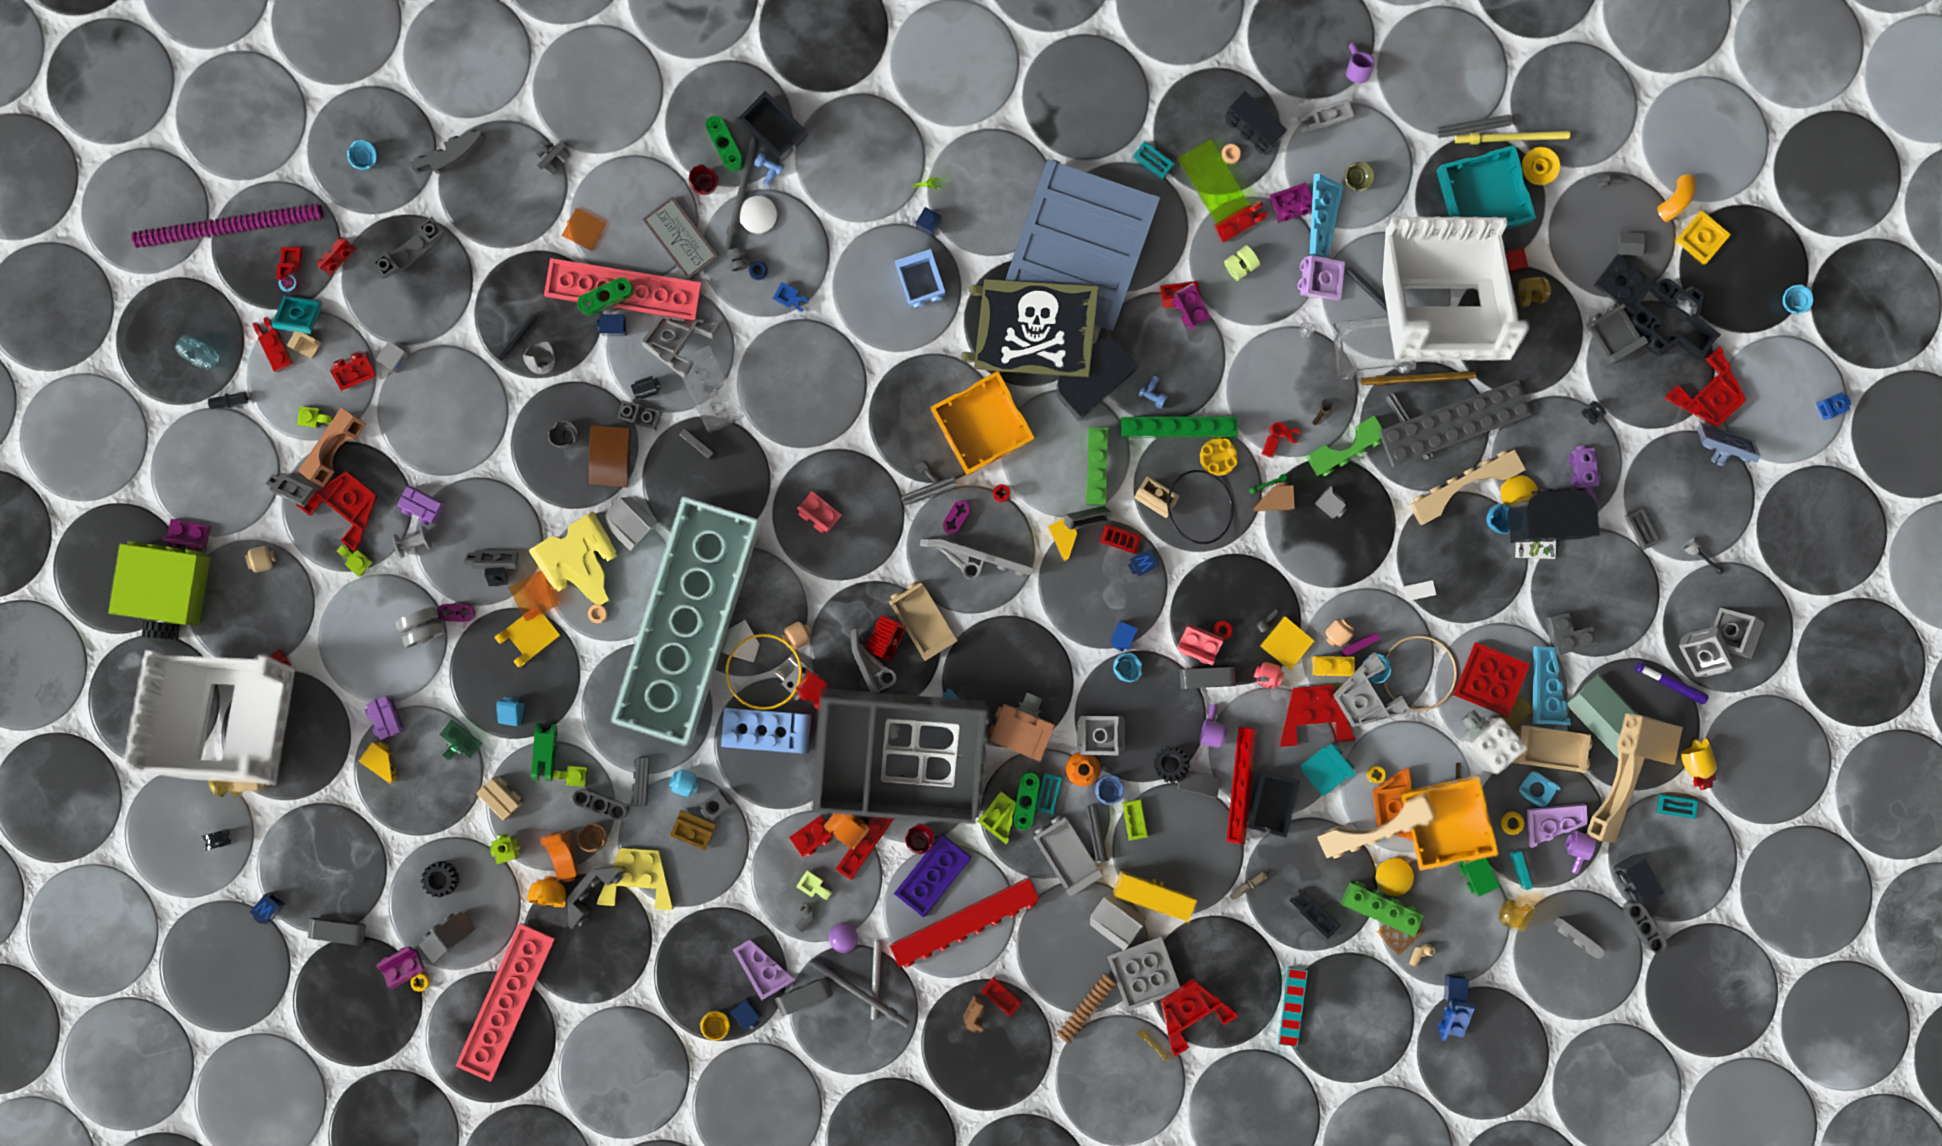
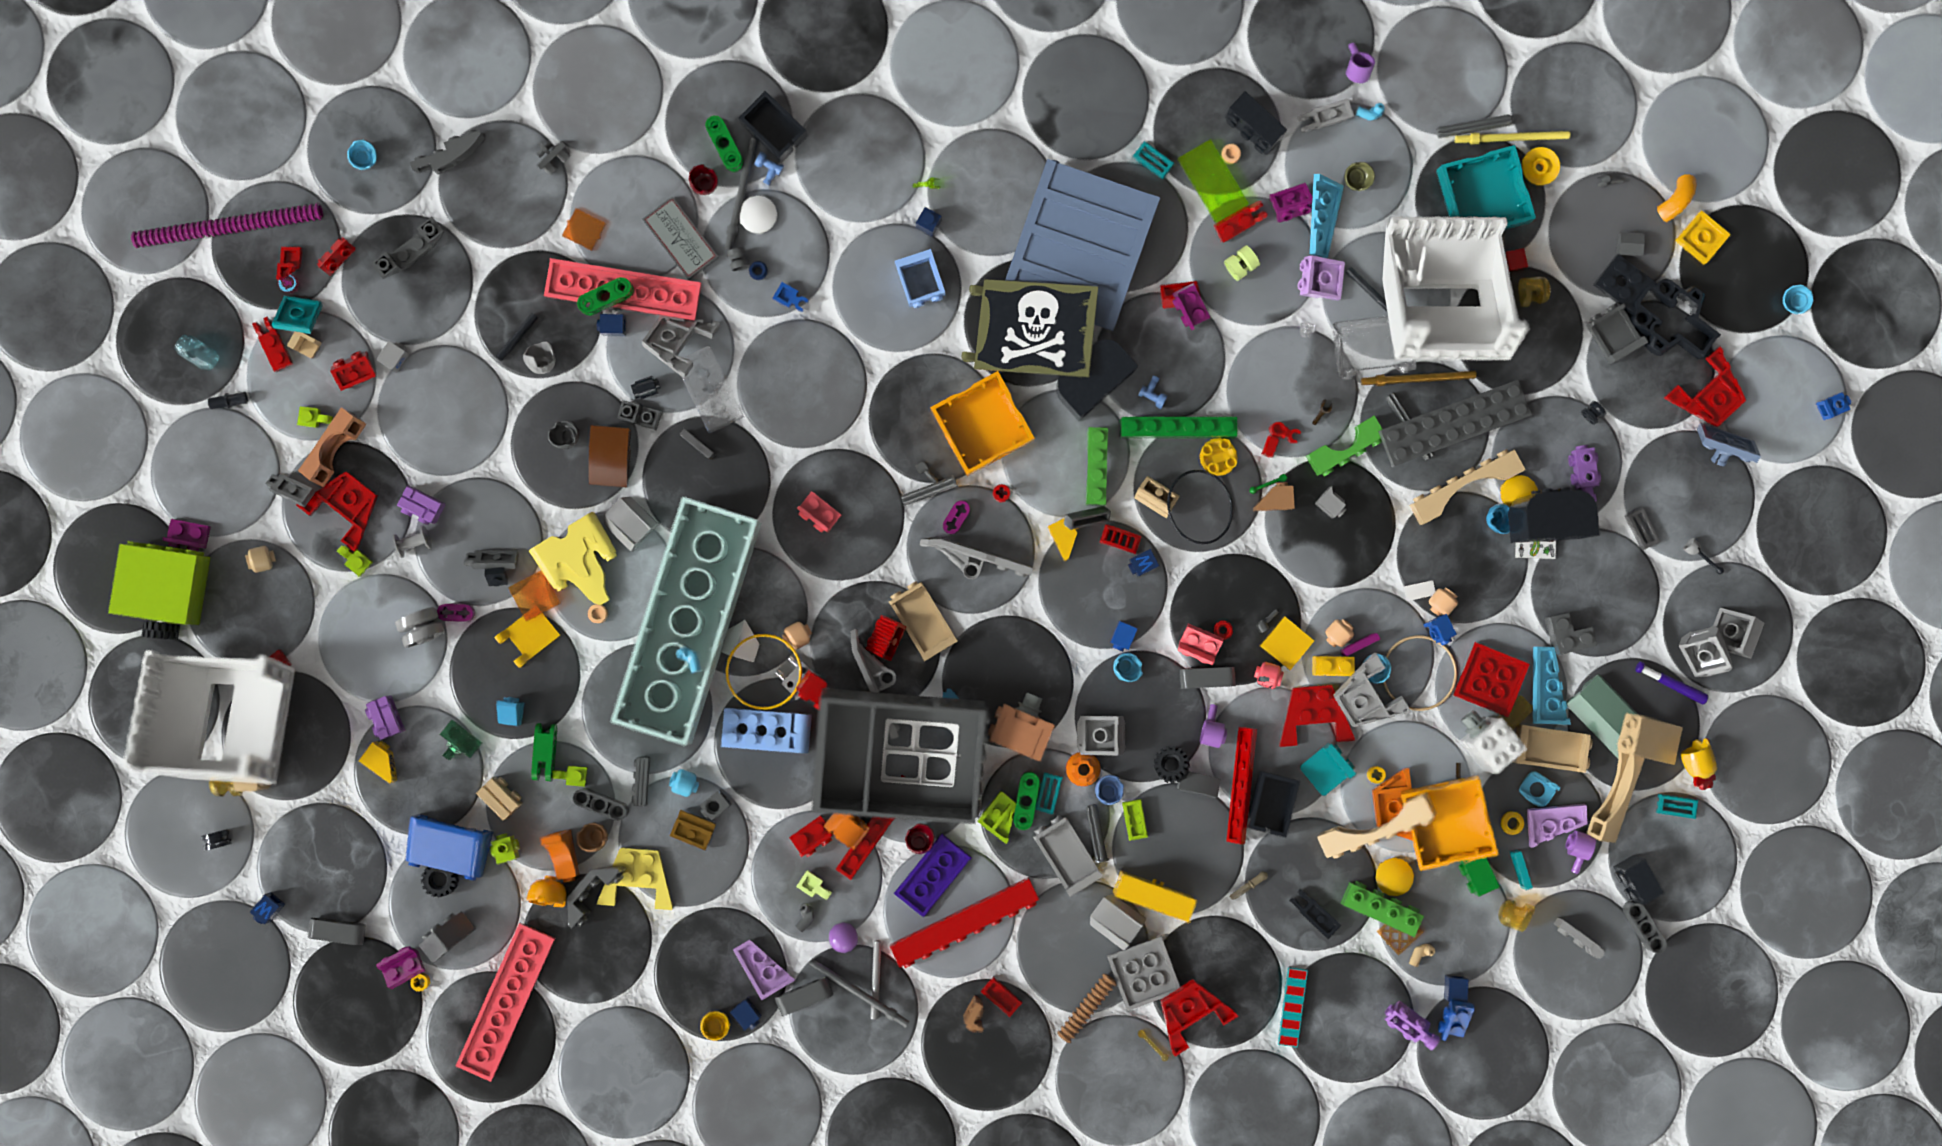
(447, 846): none -> windscreen
(690, 656): none -> medium azure arm
(1371, 114): none -> medium azure arm
(1410, 1024): none -> medium lavender brick
(1411, 277): none -> white plant
(1441, 629): none -> blue brick
(1443, 602): none -> light nougat head

